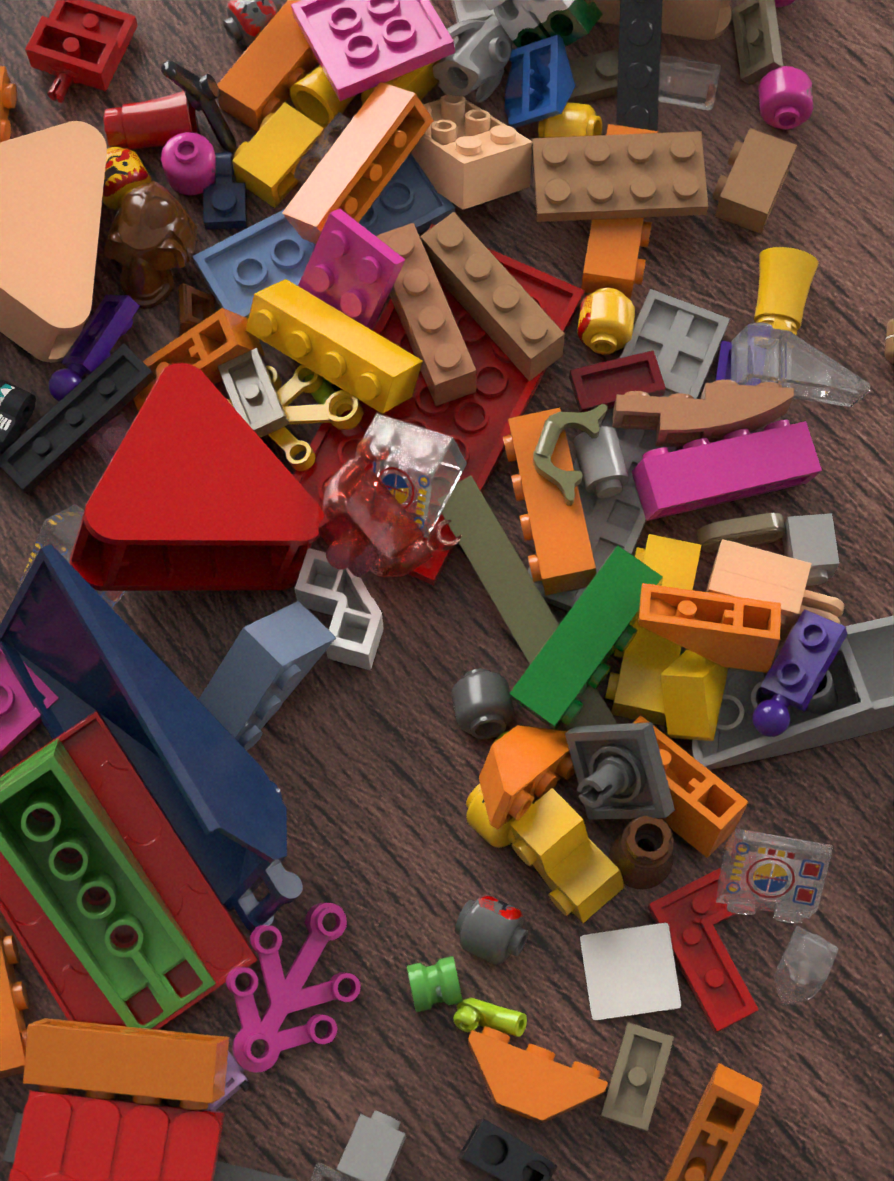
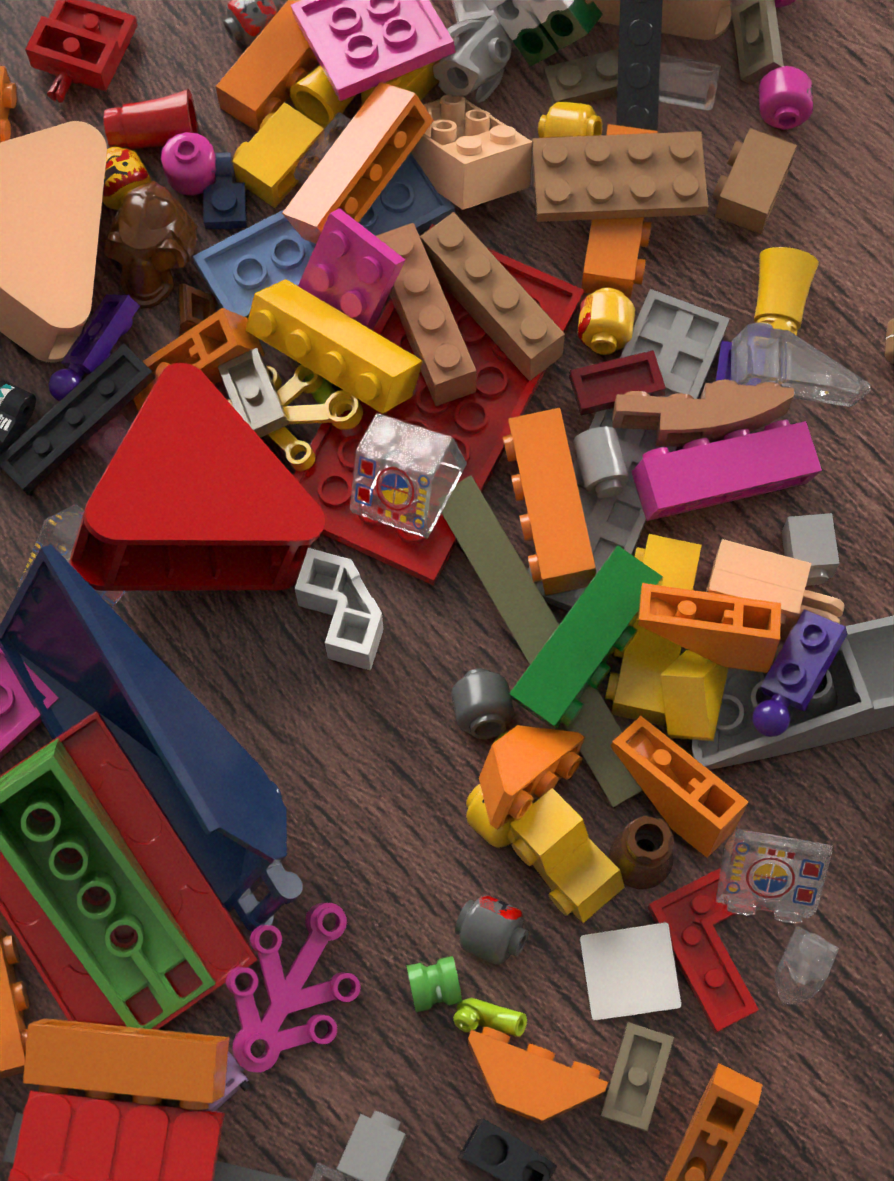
(201, 95): black piece -> none
(264, 670): sand blue wedge -> none
(369, 526): clear red torso -> none
(538, 82): blue slope -> none
(553, 426): olive helmet -> none
(620, 771): dark grey plate -> none
(745, 530): dark tan tile -> none

